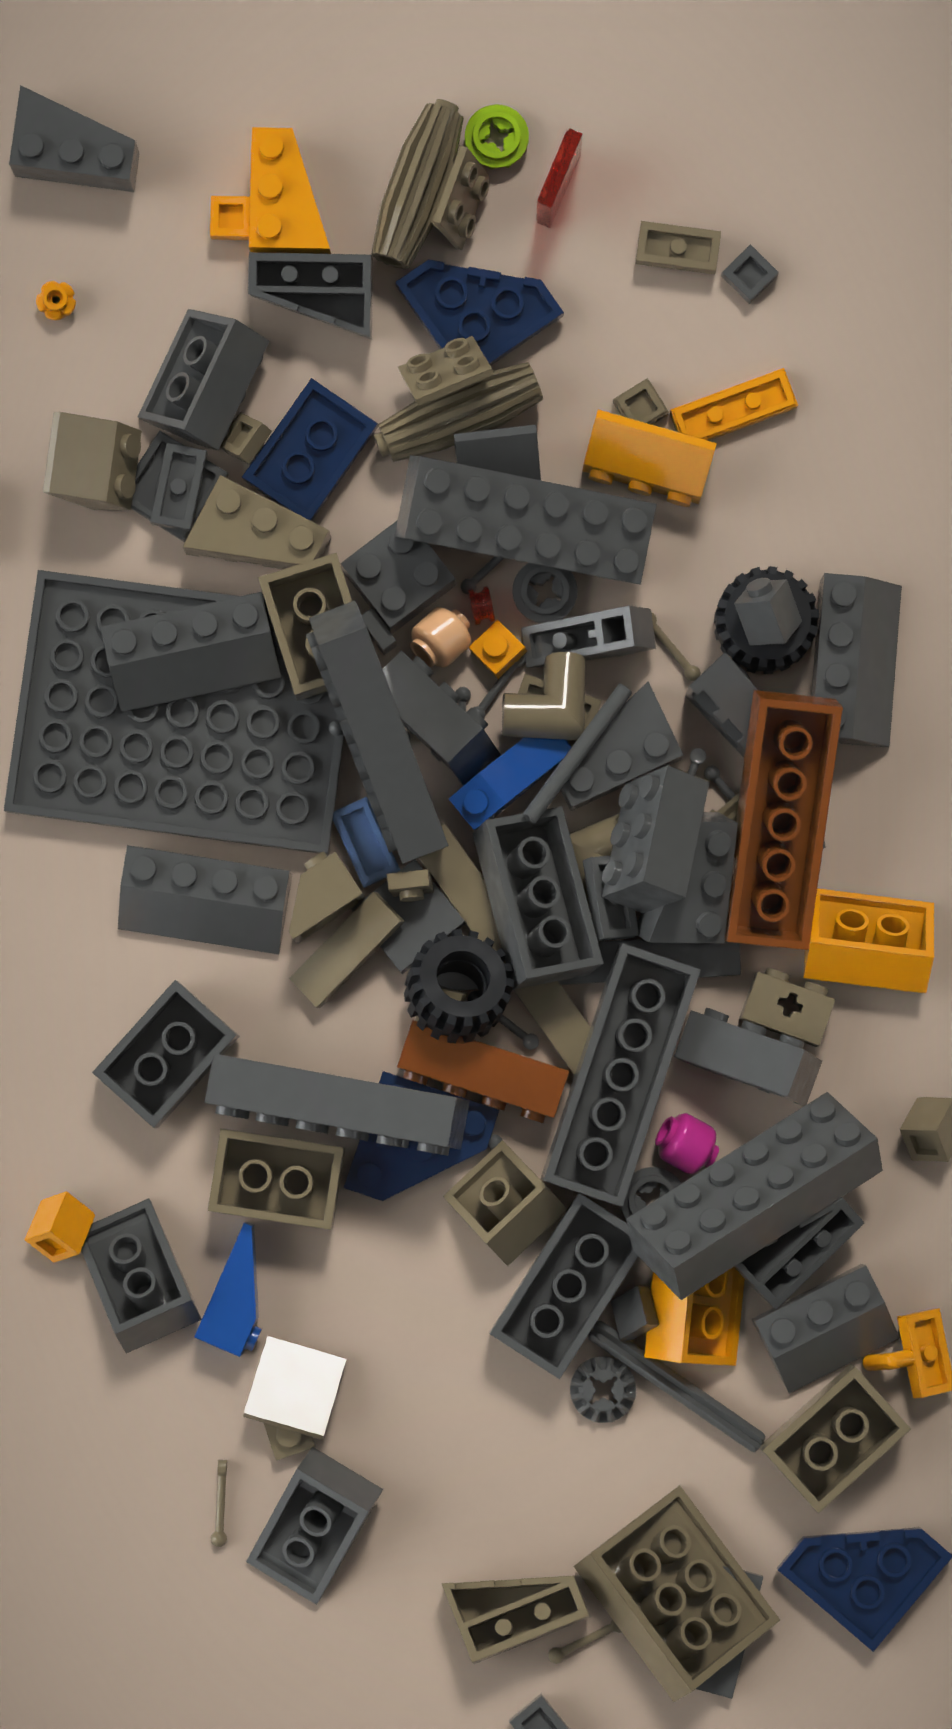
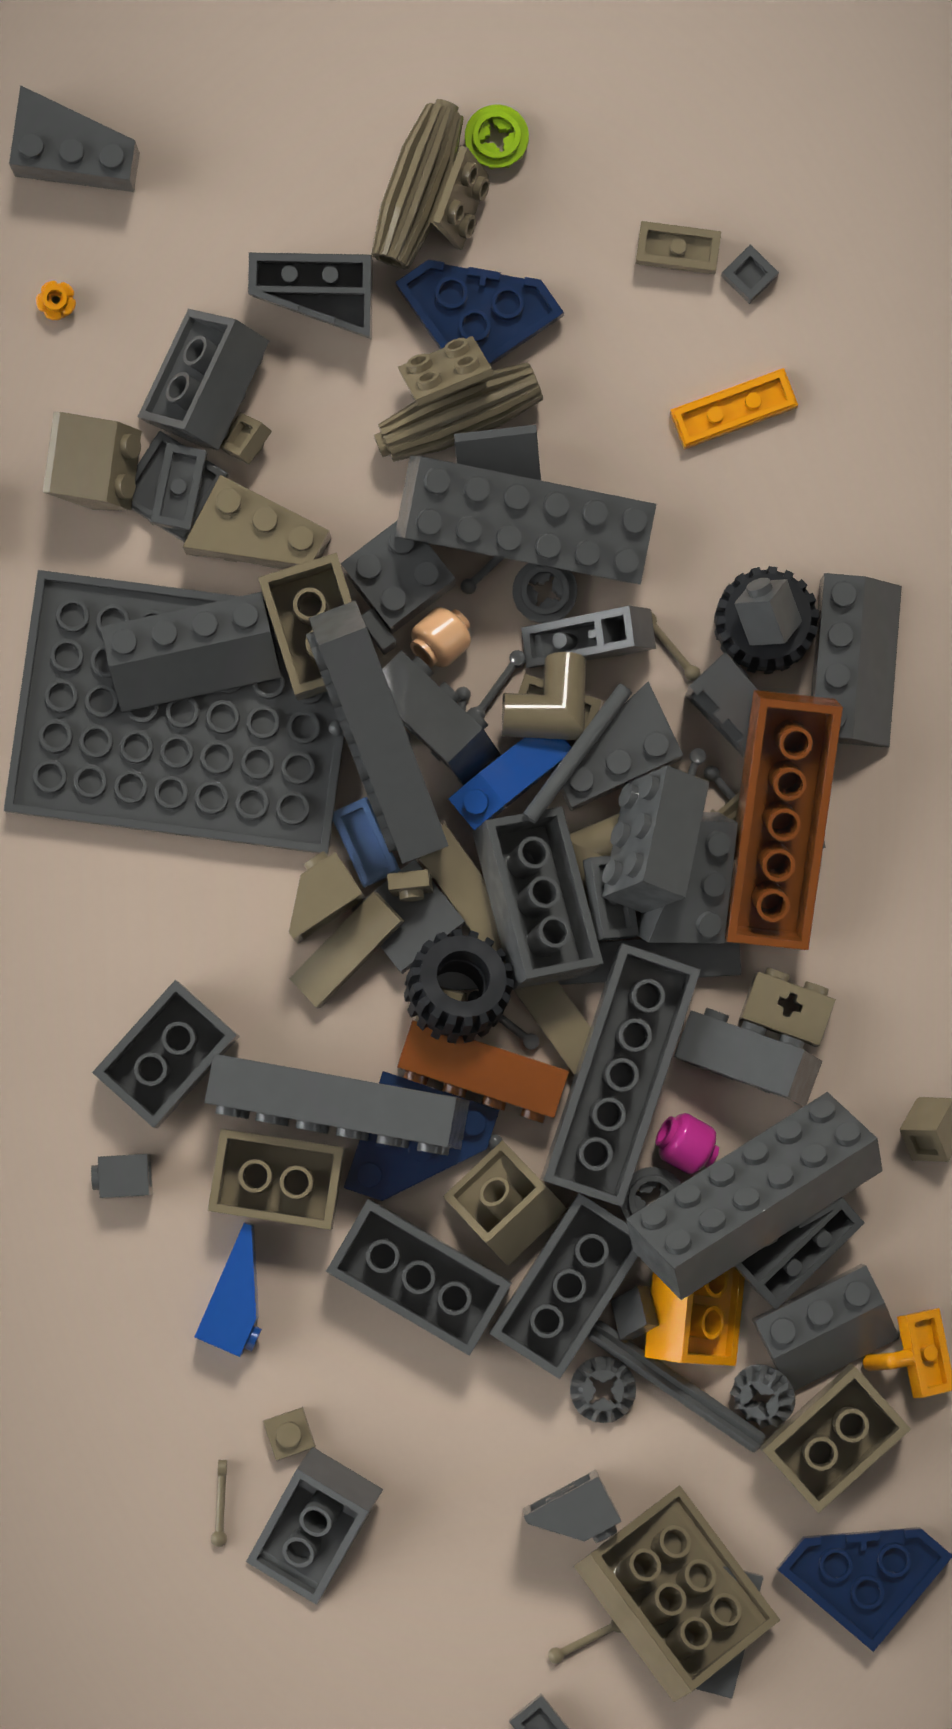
(60, 1227): light orange panel -> none
(122, 1175): none -> dark grey brick
(138, 1277): dark grey slope -> none
(203, 899): dark grey slope -> none
(229, 218): light orange plate -> none
(281, 197): light orange wedge -> none
(294, 1388): tile -> none
(310, 450): dark blue plate -> none
(419, 1276): none -> dark grey brick
(481, 605): clear red bush -> none
(497, 649): light orange plate -> none
(513, 1612): dark tan wedge -> none
(559, 177): clear red tile -> none
(576, 1510): none -> dark grey slope
(641, 403): dark tan tile -> none
(648, 458): light orange slope -> none
(765, 1381): none -> dark grey gear
(871, 941): light orange slope -> none

